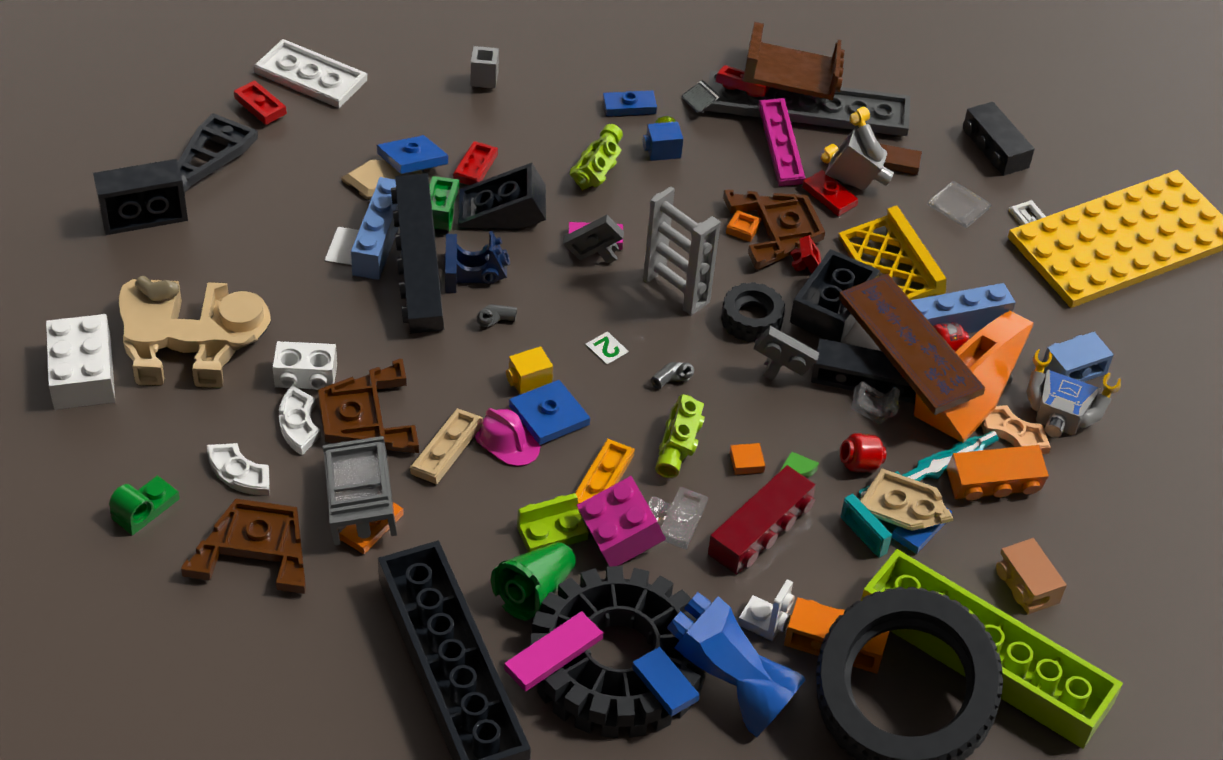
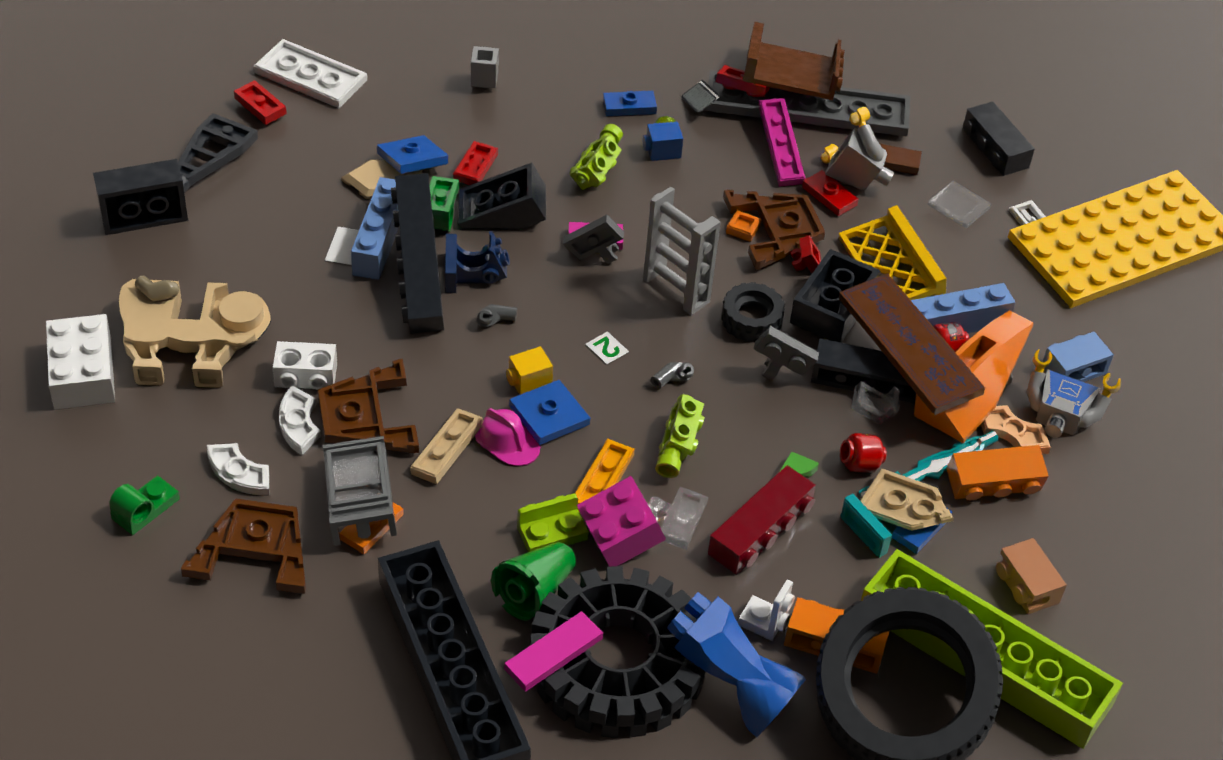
(665, 681): blue tile -> none
(747, 458): orange tile -> none

